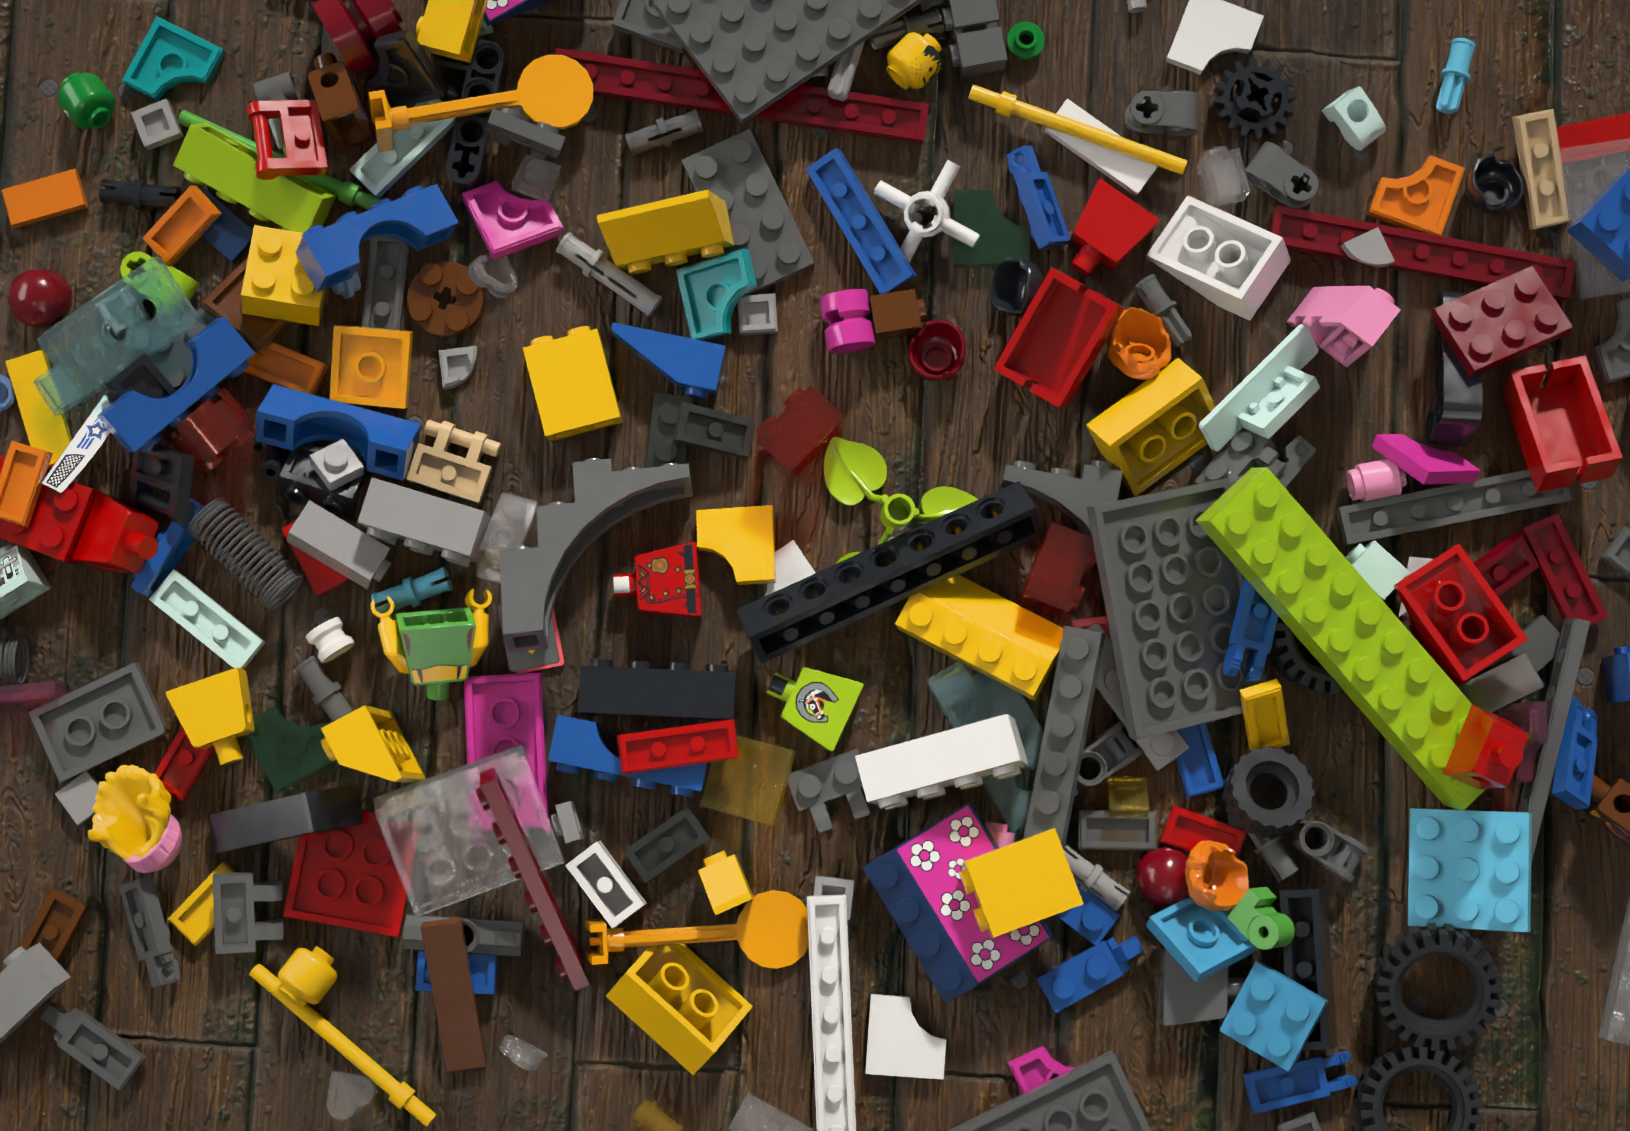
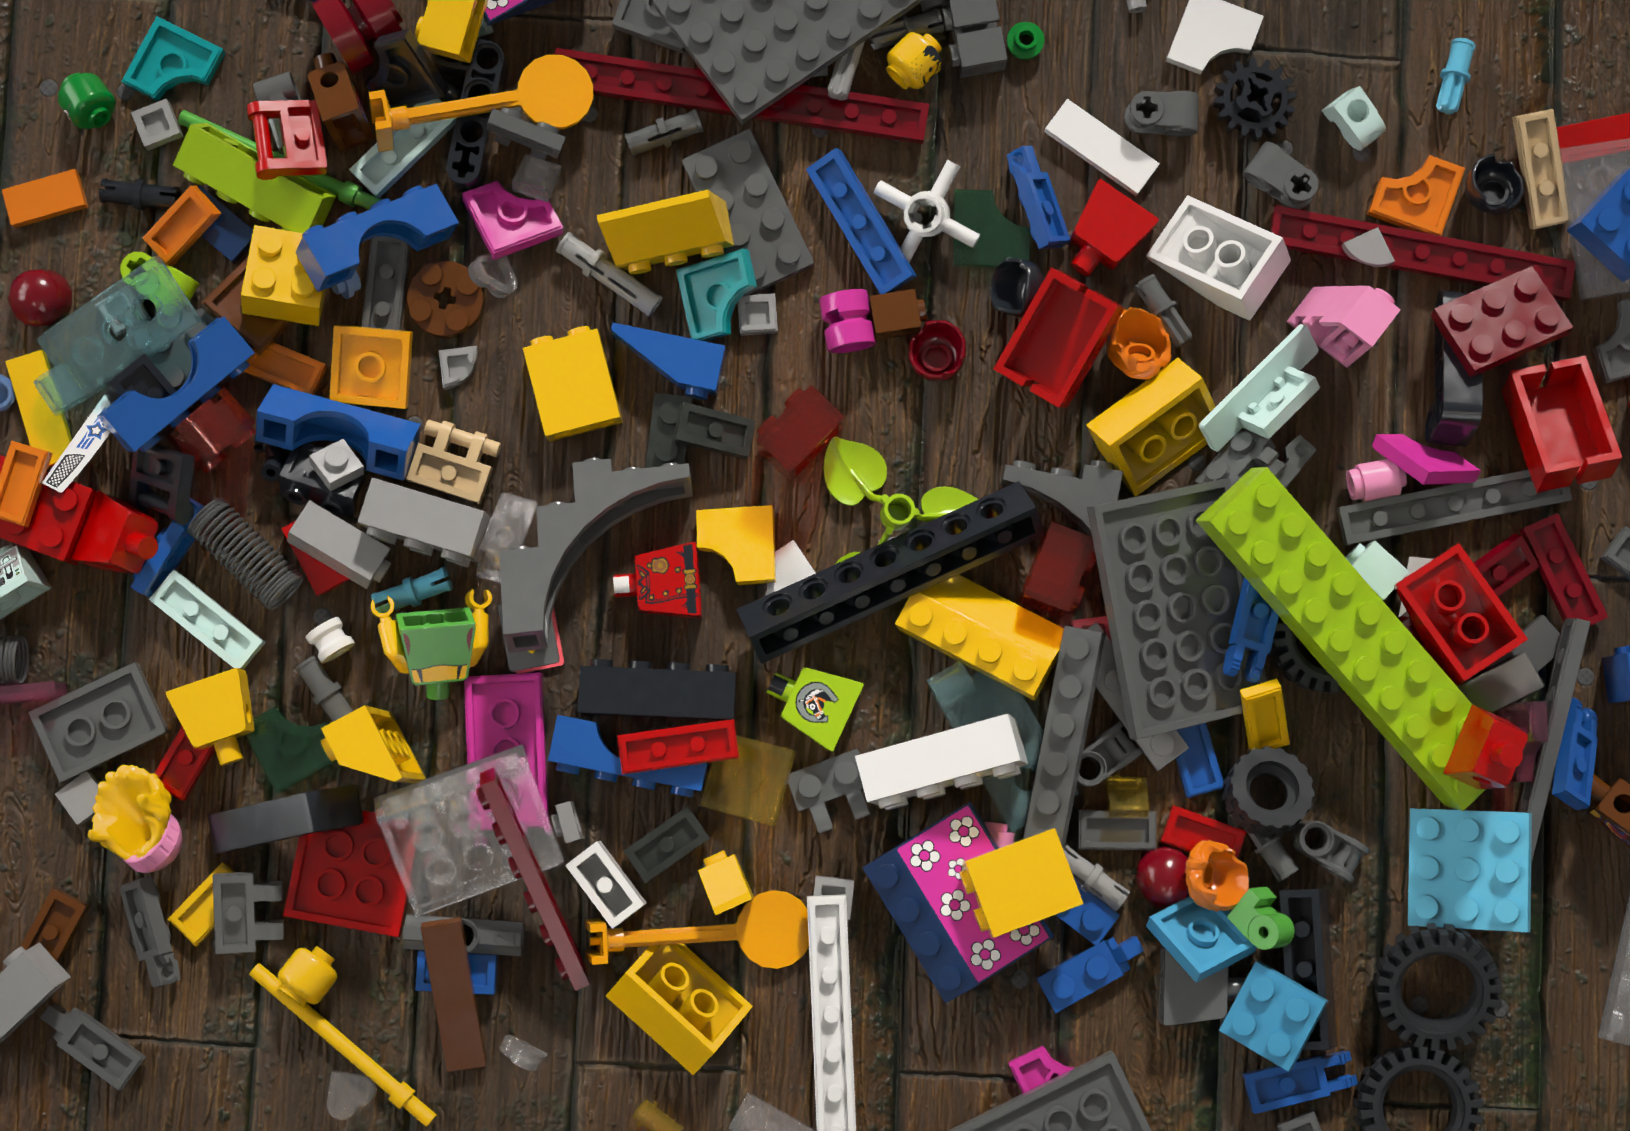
(899, 1044): white tile -> none
(1007, 104): yellow bar -> none
(1223, 176): clear brick -> none

